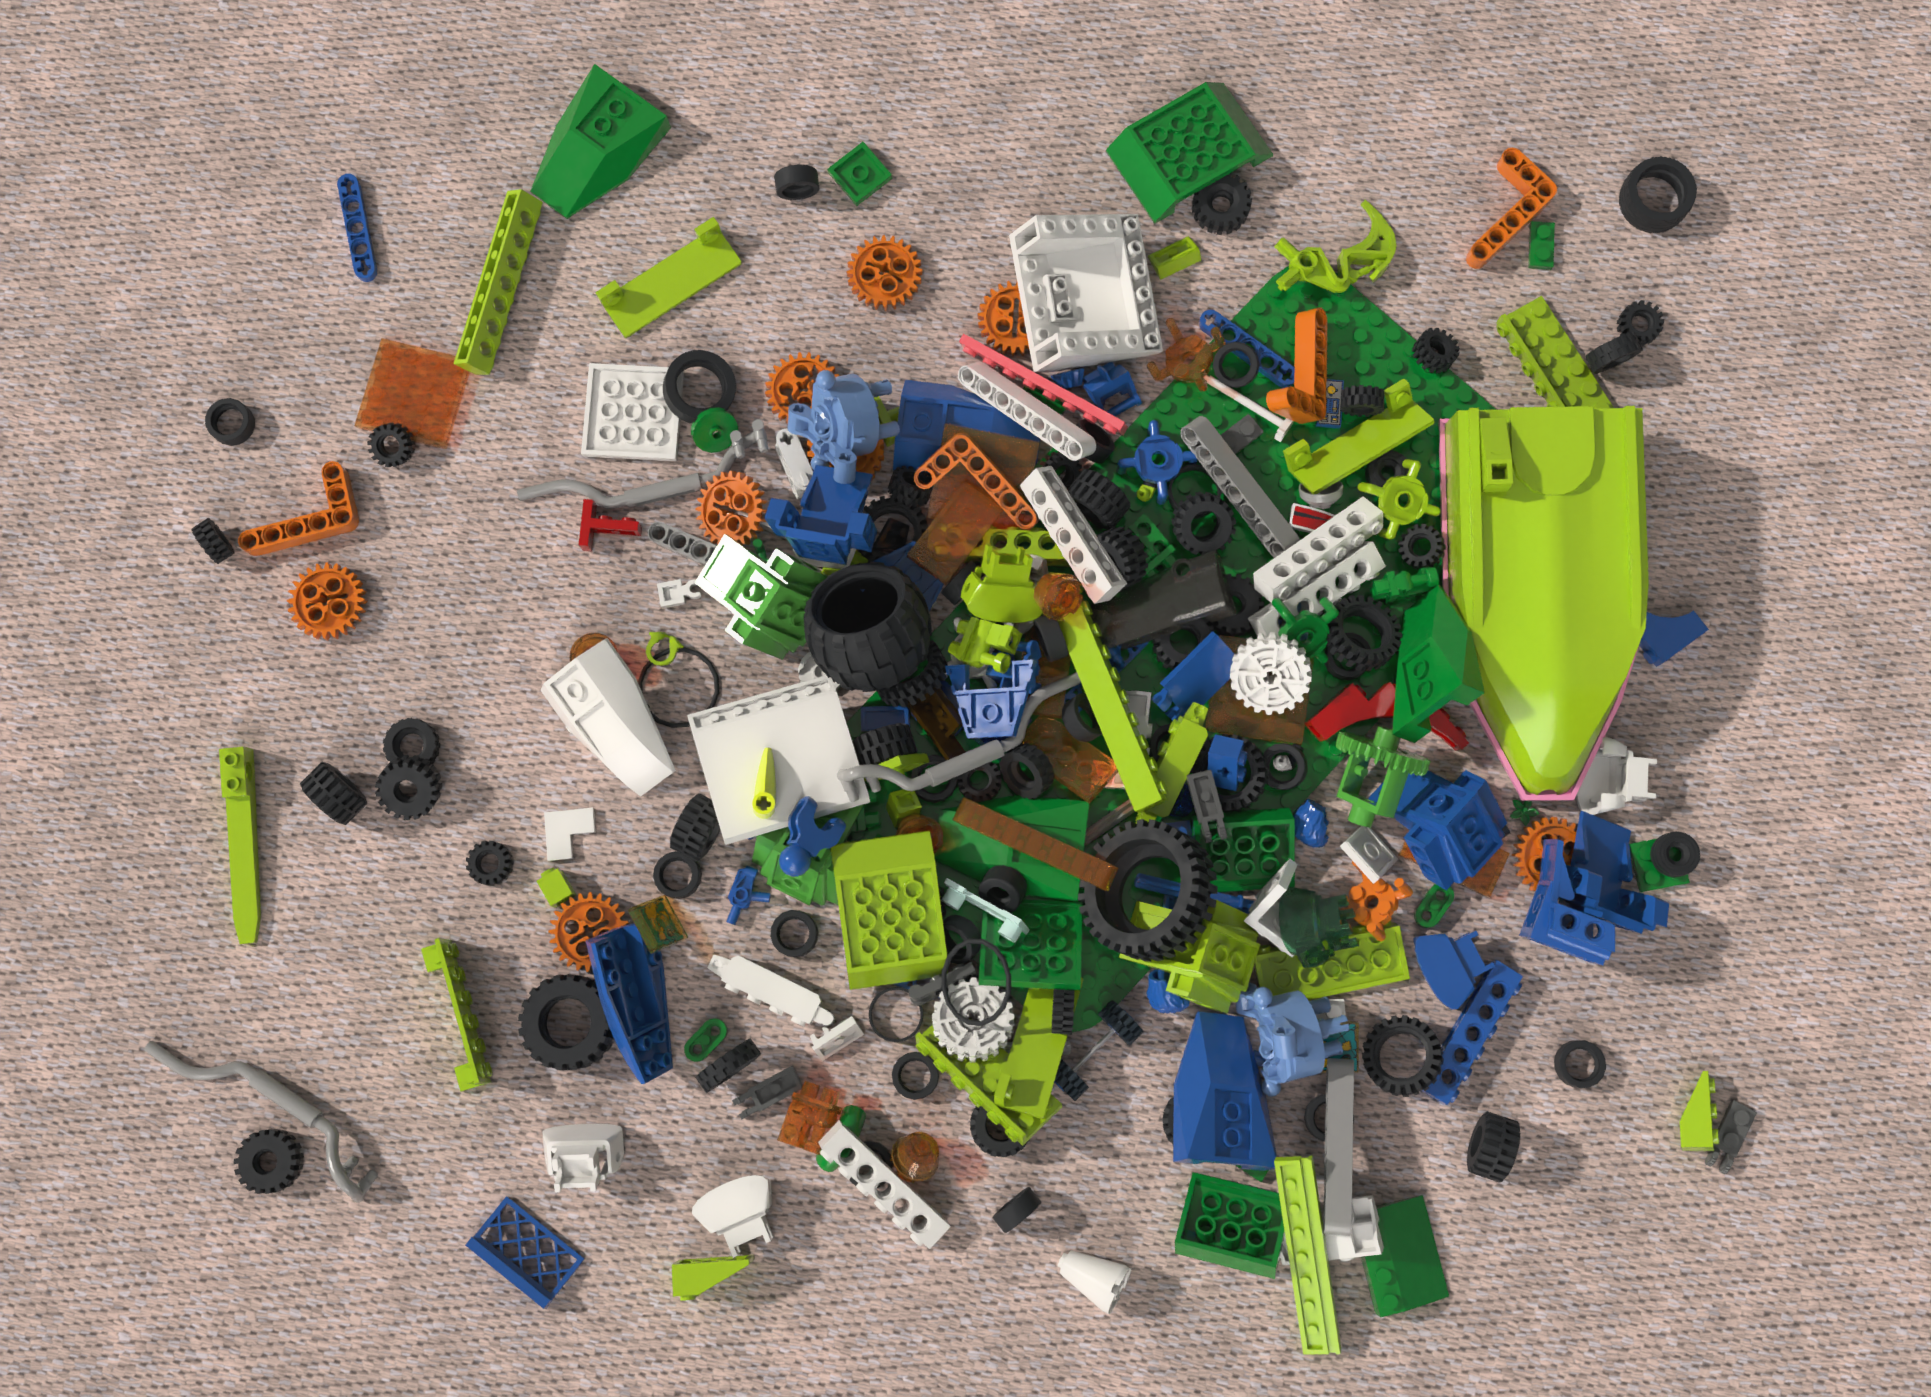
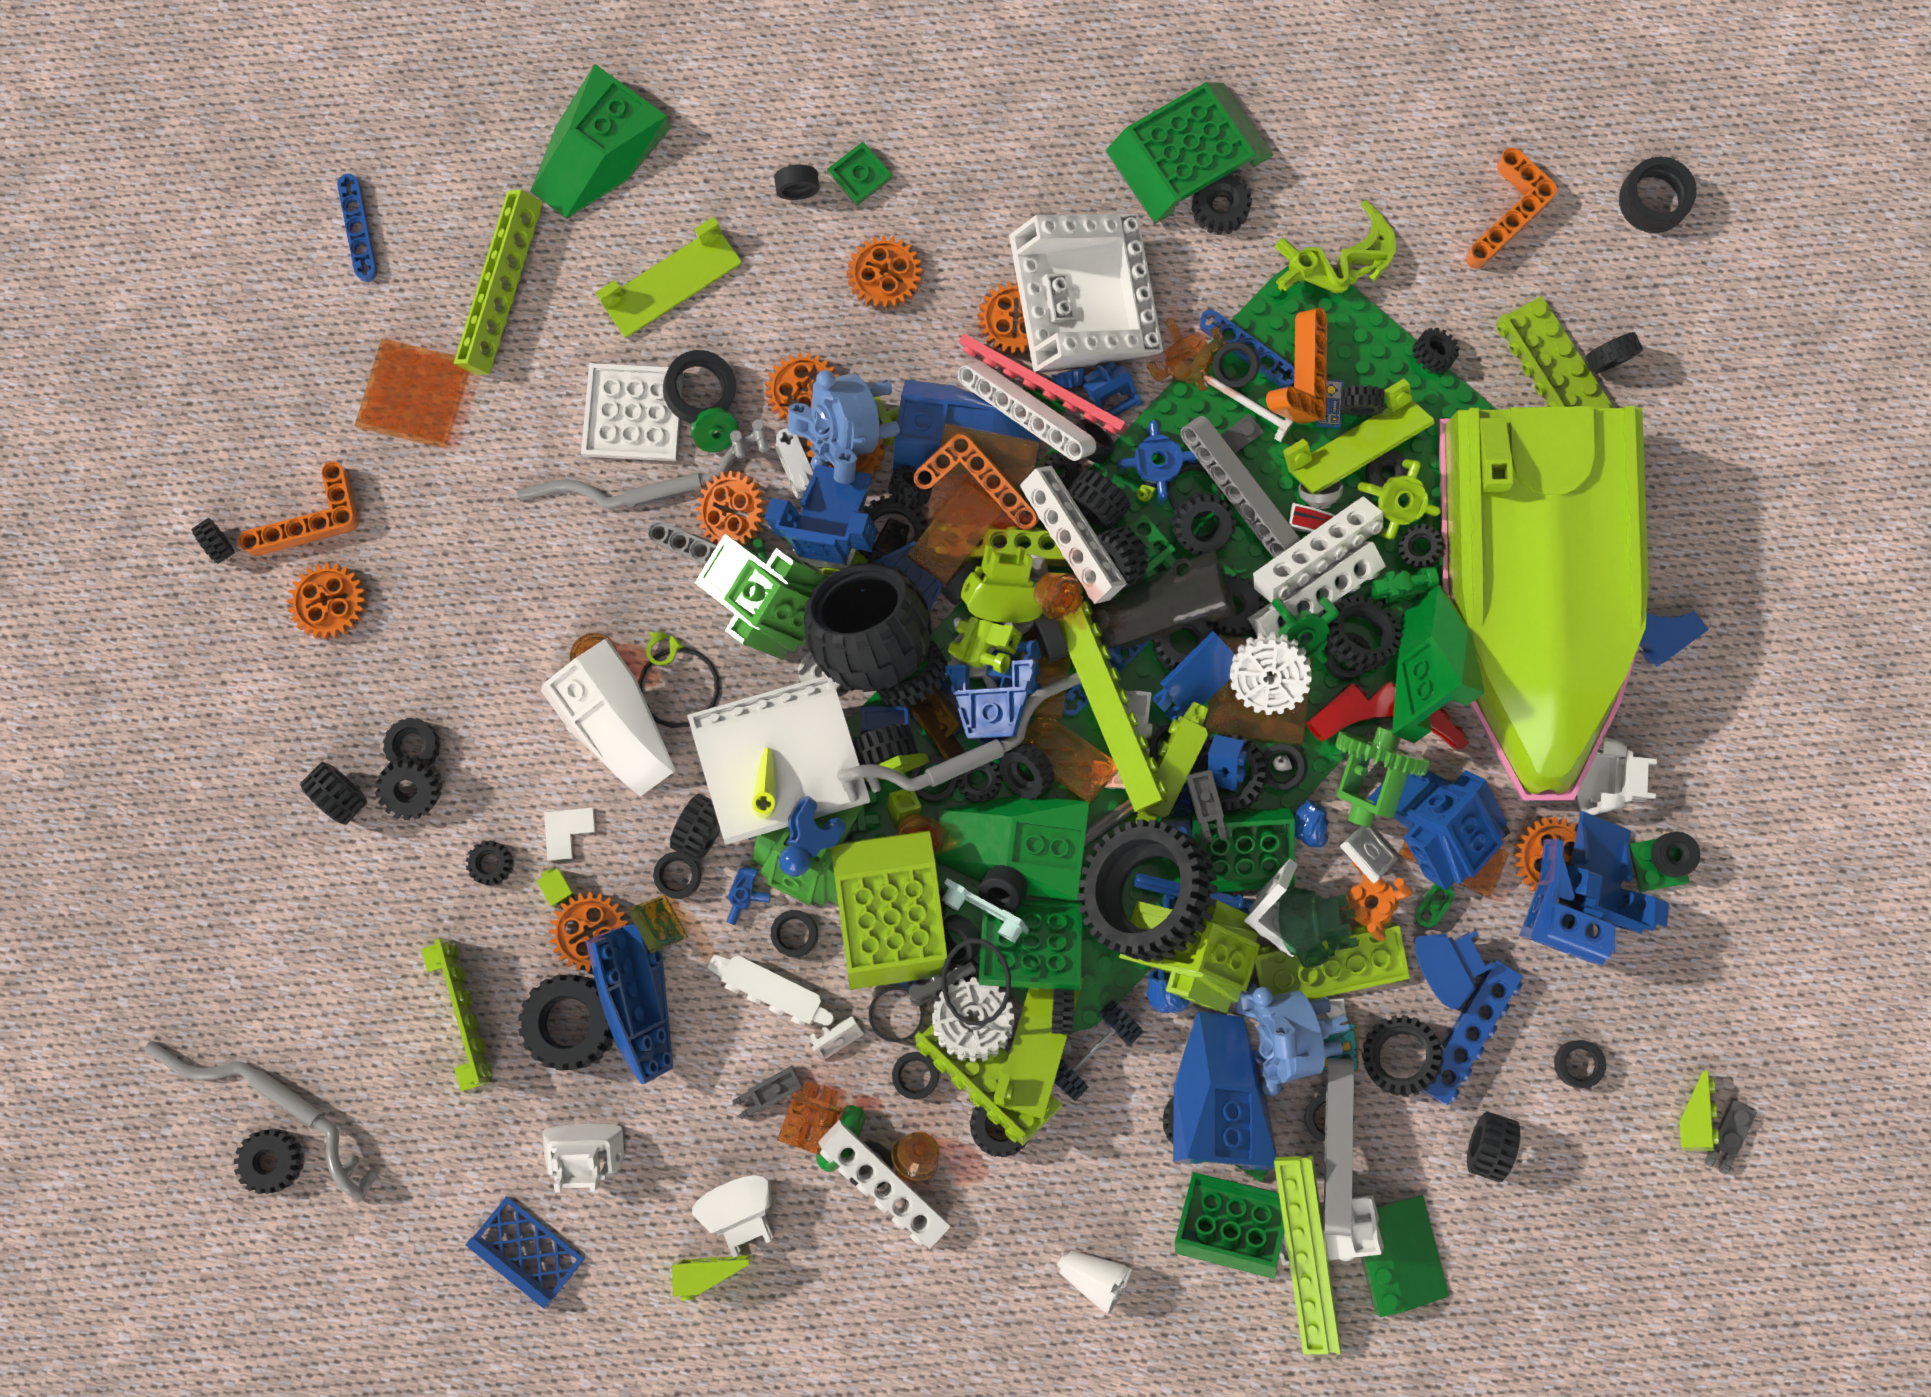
(218, 409): black tyre -> none
(239, 789): lime piece -> none
(379, 450): black tyre -> none
(604, 525): red bracket -> none
(674, 593): white plate -> none
(705, 1038): green plate -> none
(728, 1065): black tyre -> none
(1016, 1210): black tyre -> none
(1035, 844): clear orange beam -> none
(1074, 722): black tyre -> none
(1175, 257): lime slope -> none
(1523, 811): green plant -> none
(1541, 245): green plate -> none
(1646, 311): black tyre -> none

